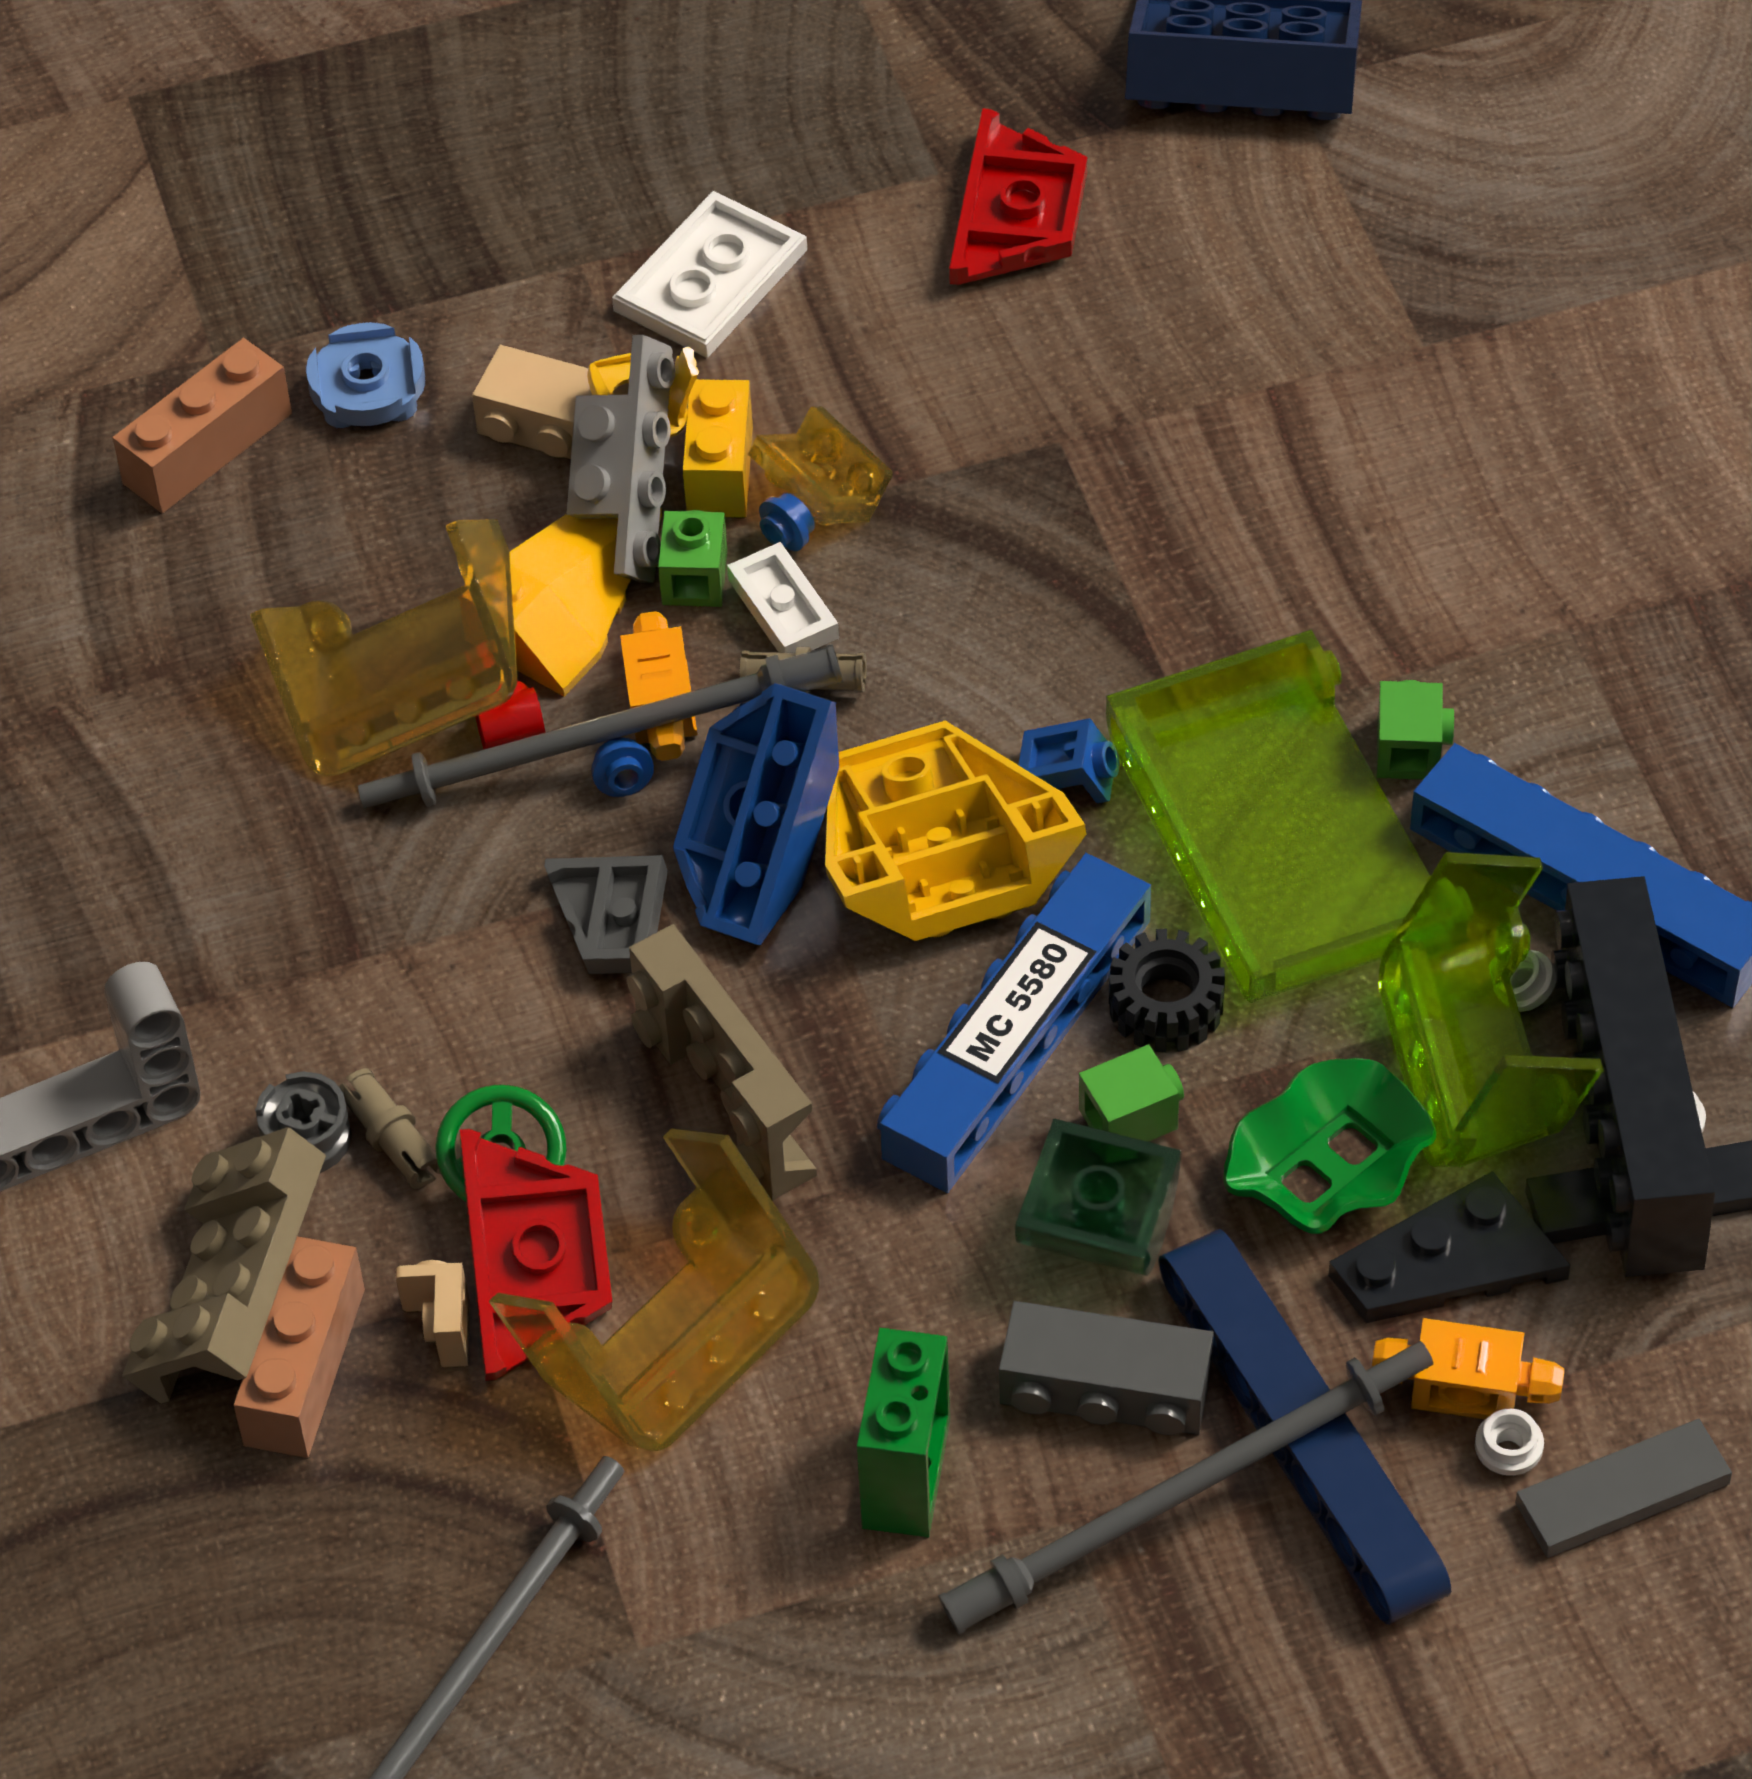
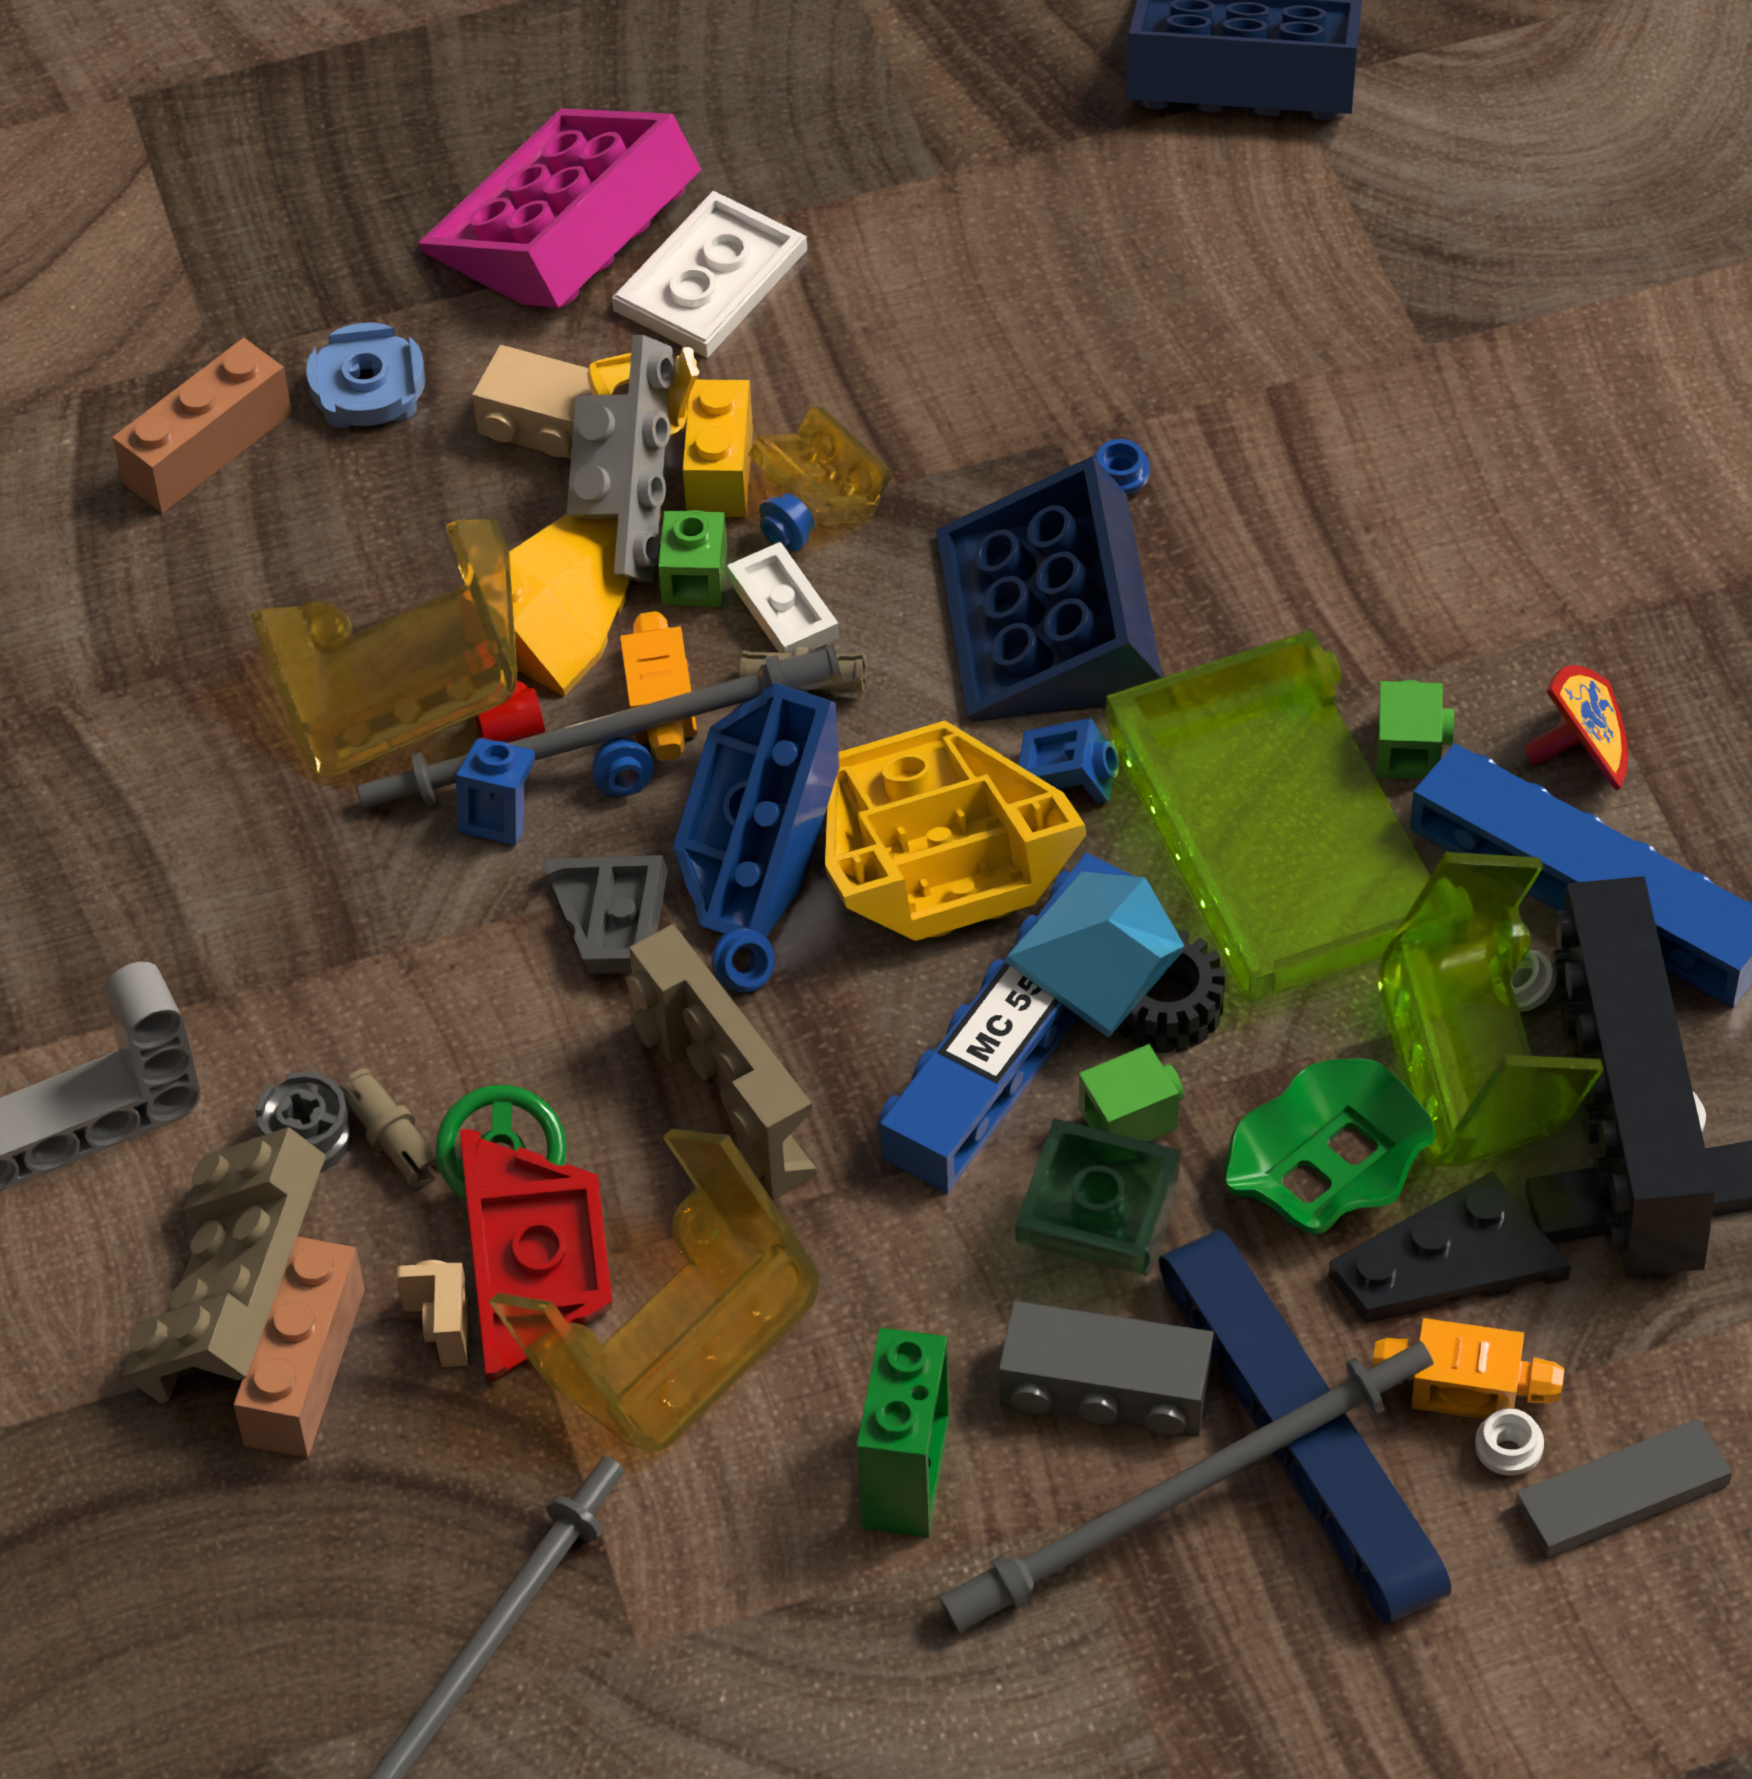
(493, 790): none -> blue bracket
(565, 203): none -> dark pink slope
(760, 964): none -> blue plate
(1016, 203): red wing -> none
(1048, 597): none -> dark blue slope
(1100, 947): none -> dark azure slope
(1125, 464): none -> blue plate
(1587, 717): none -> shield

